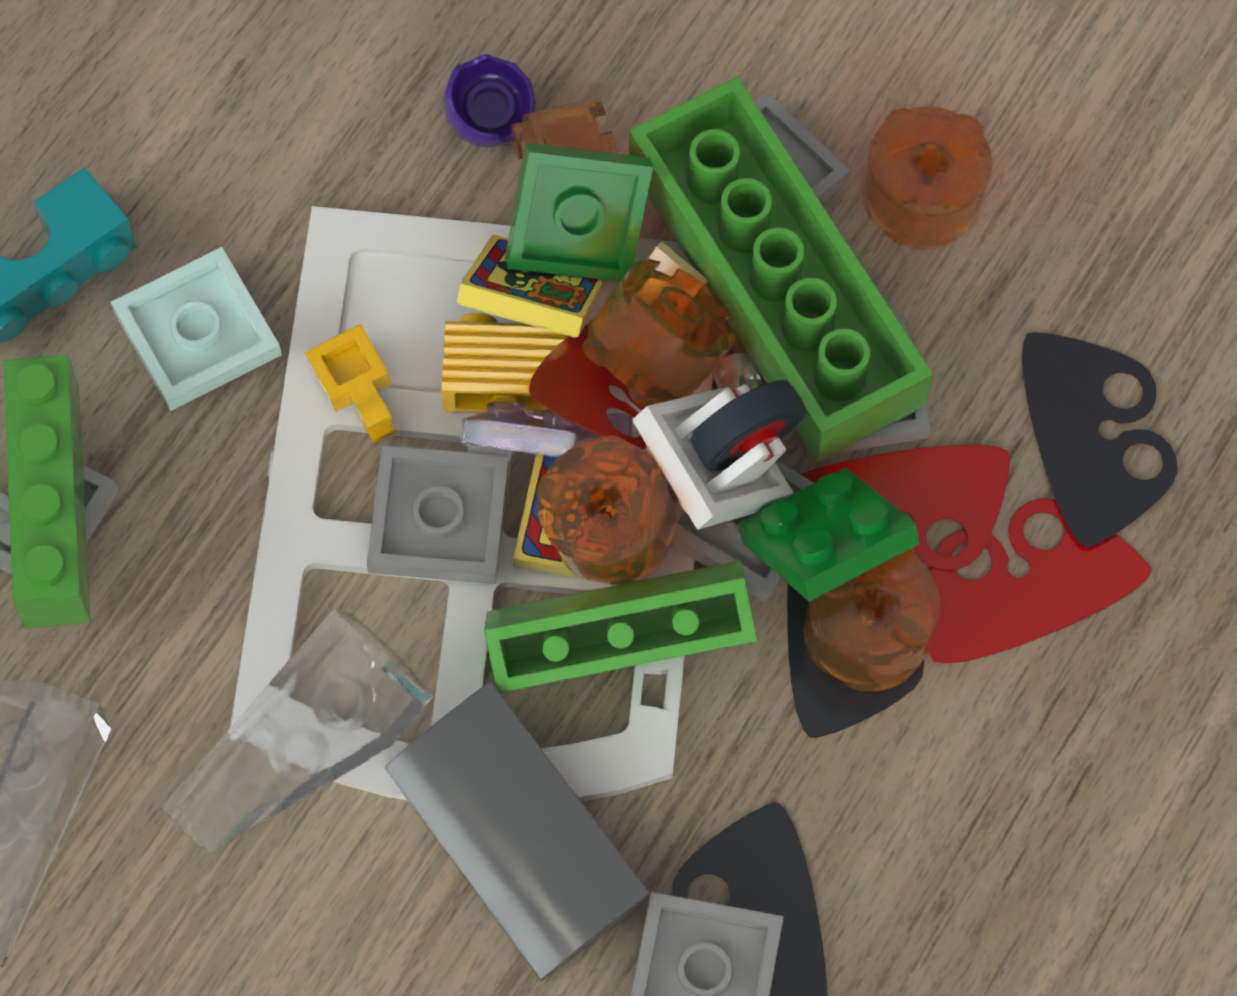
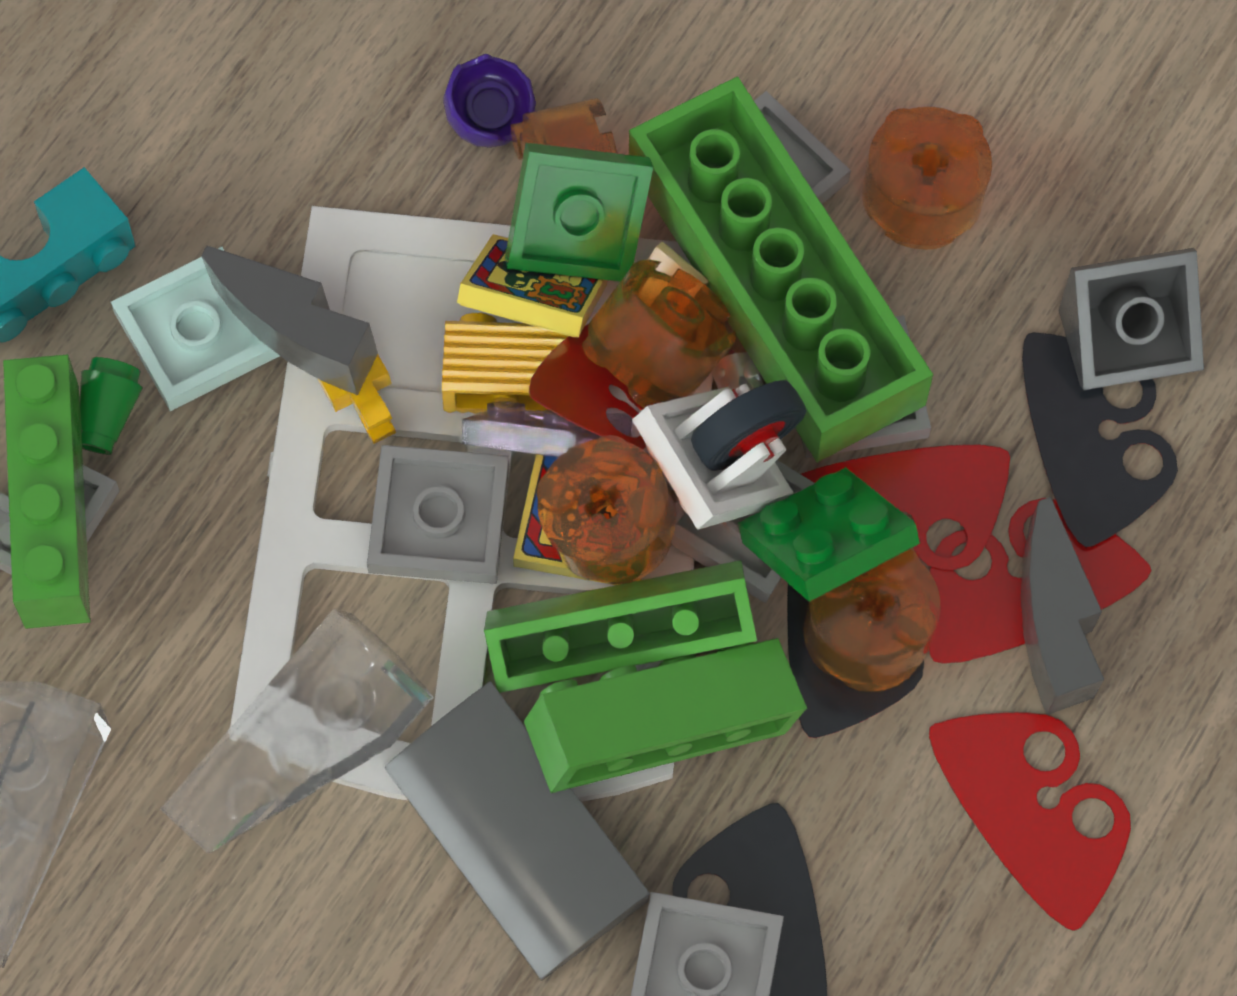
(106, 402): none -> green cone
(294, 319): none -> dark grey slope
(662, 713): none -> bright green brick
(1036, 844): none -> red piece
(1057, 614): none -> dark grey slope
(1134, 318): none -> dark grey slope

